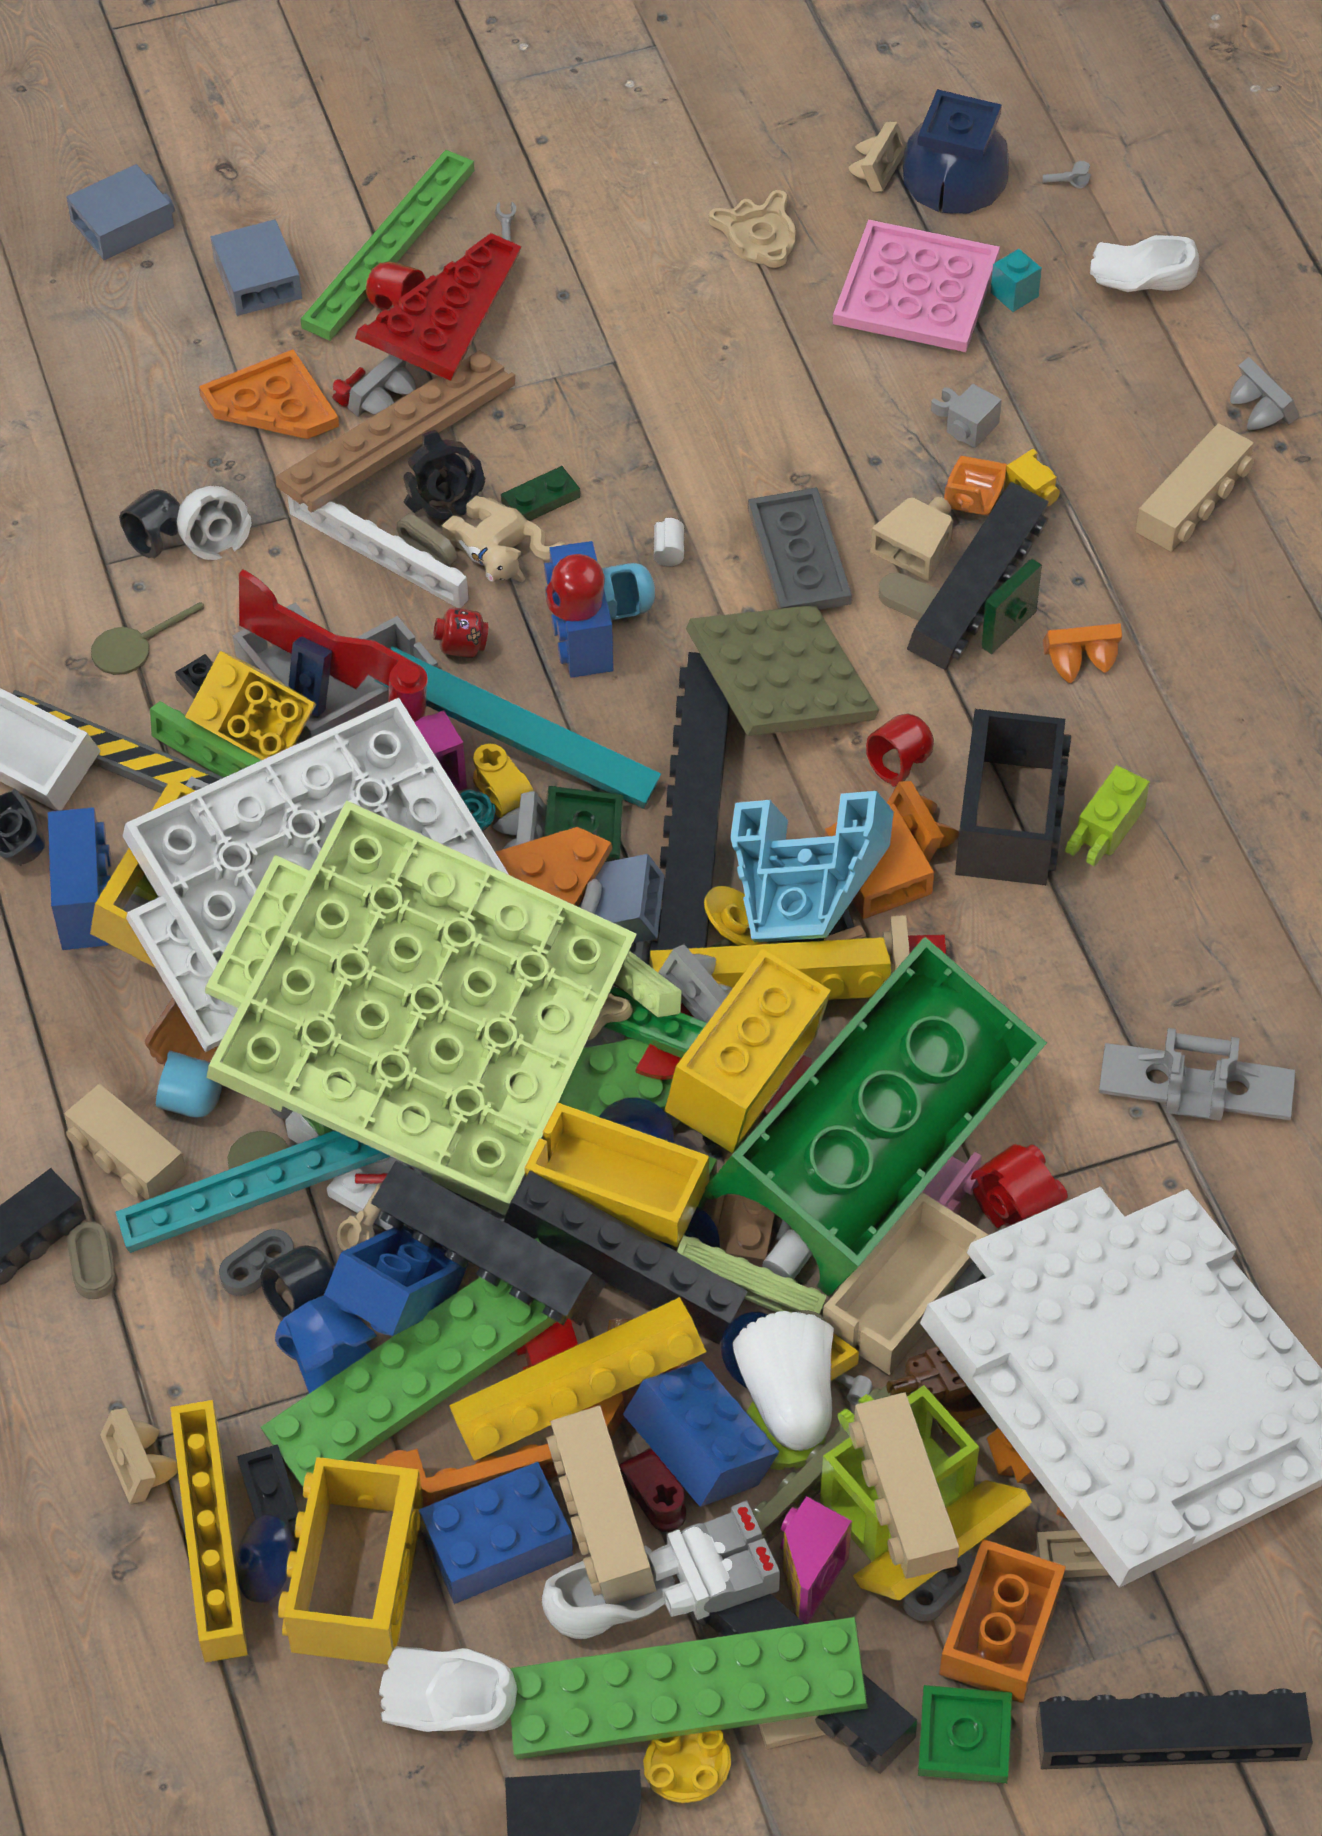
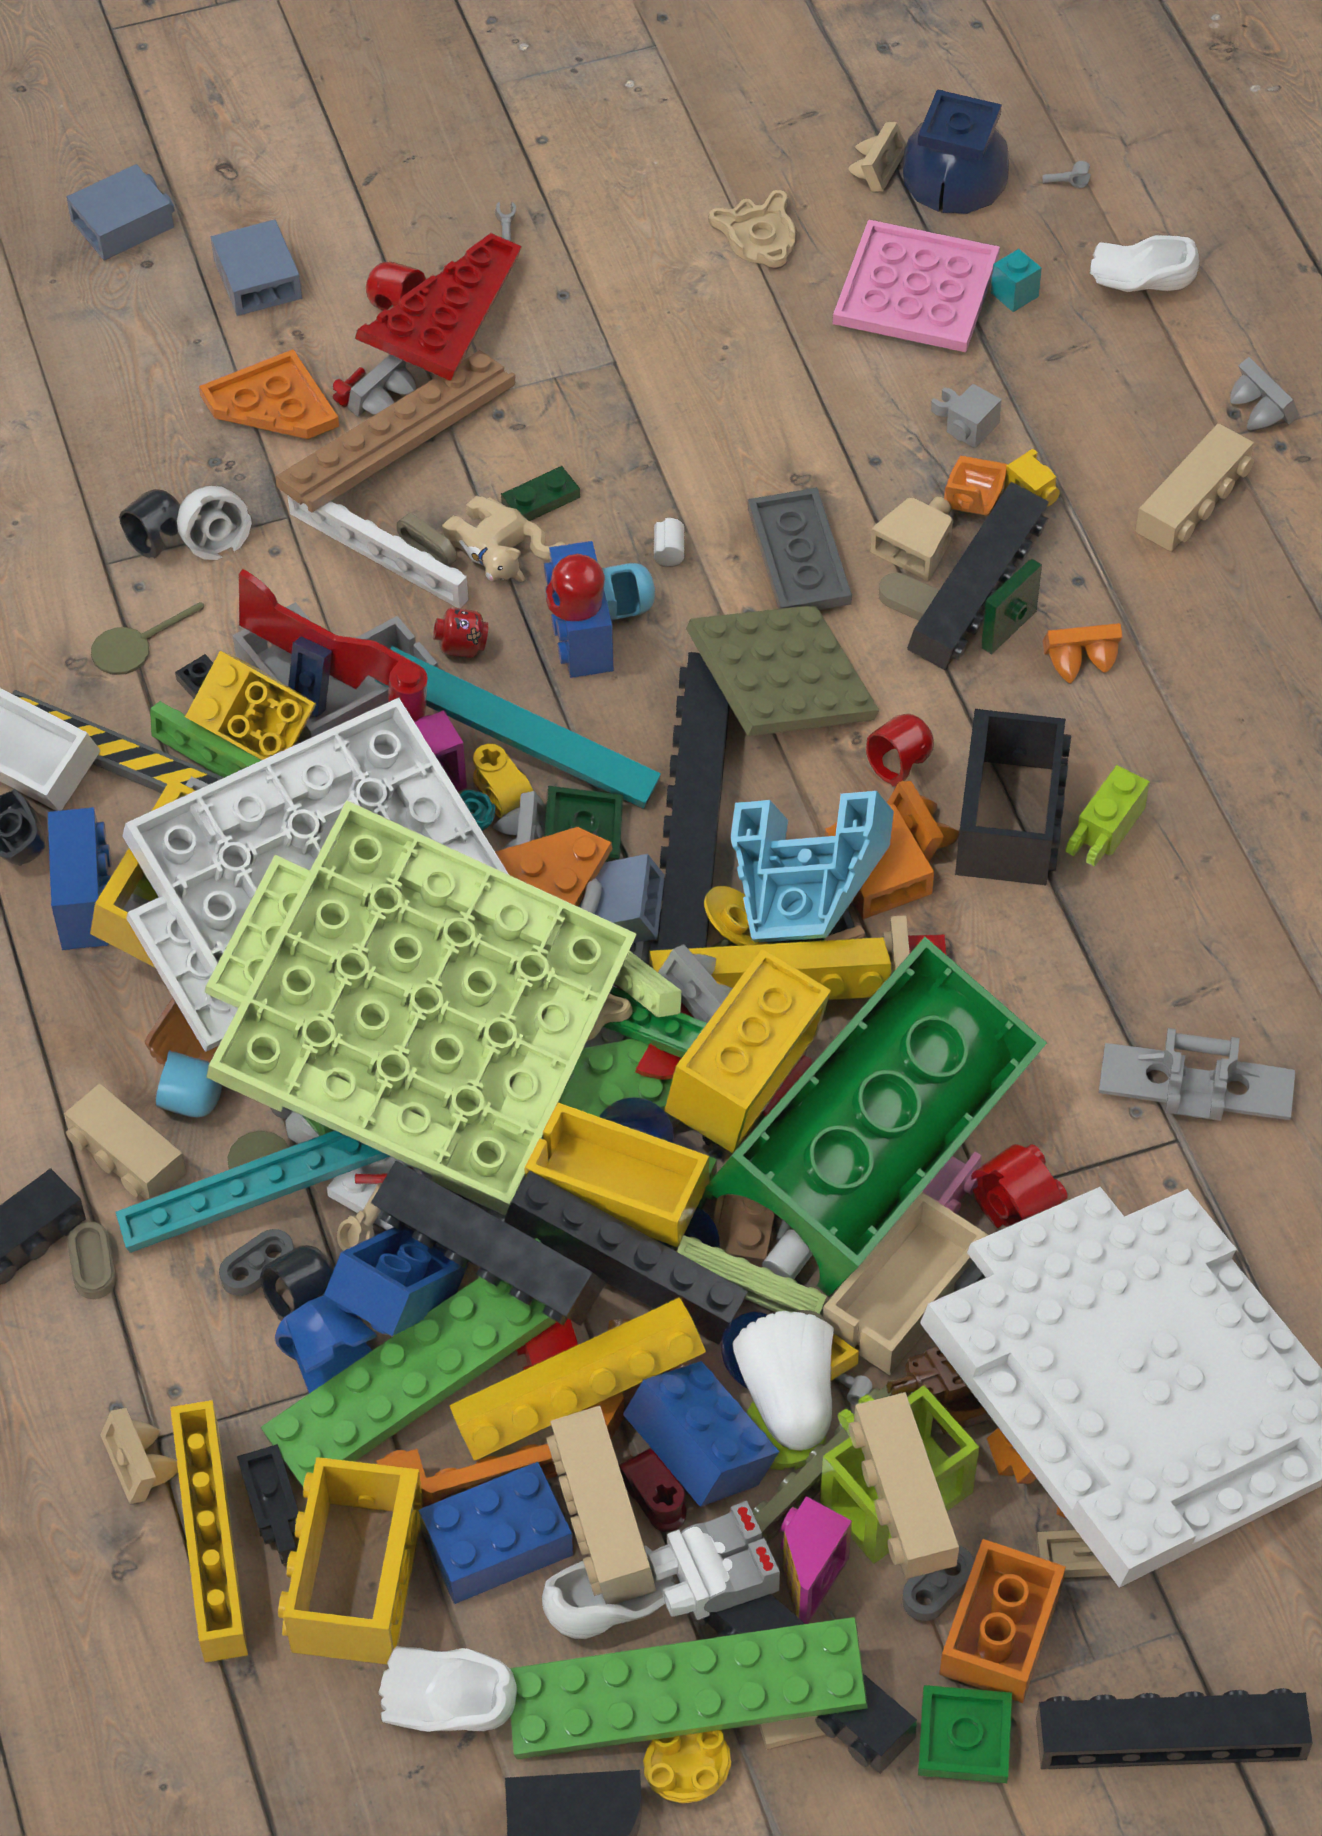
(263, 1559): clear blue dish -> none
(387, 243): bright green plate -> none
(442, 476): black piece -> none
(972, 1520): yellow tile -> none

